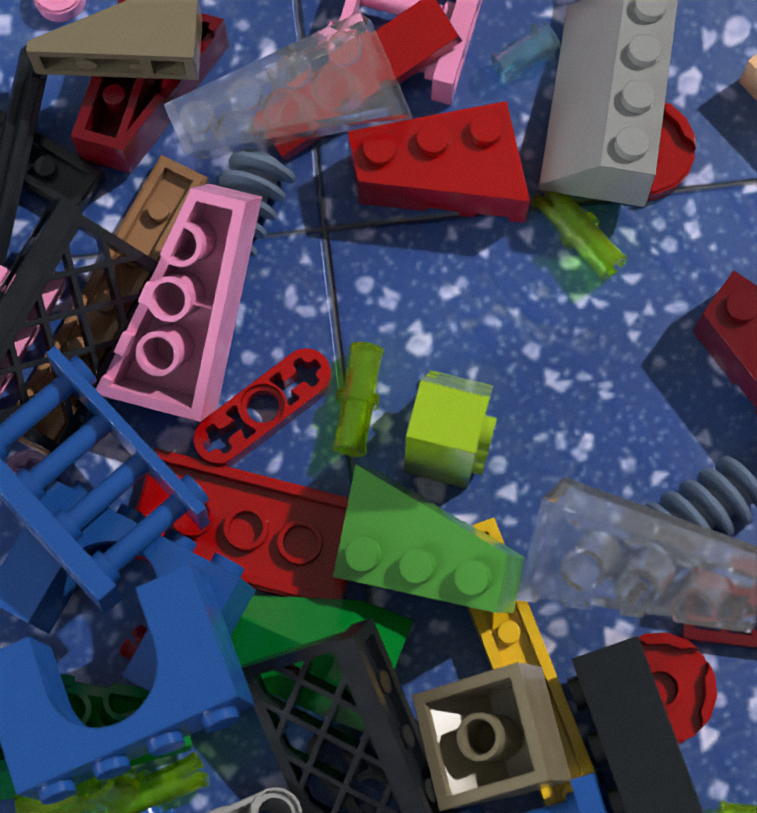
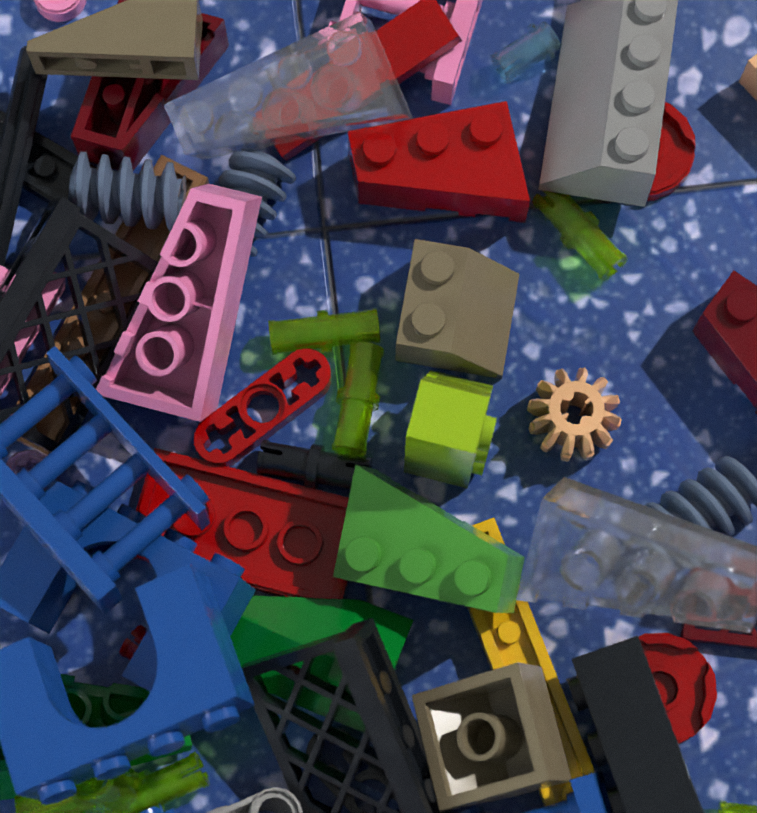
(127, 192): none -> sand blue piece
(308, 465): none -> black pin
(324, 331): none -> clear neon green pin
(456, 310): none -> dark tan slope
(591, 428): none -> light nougat gear

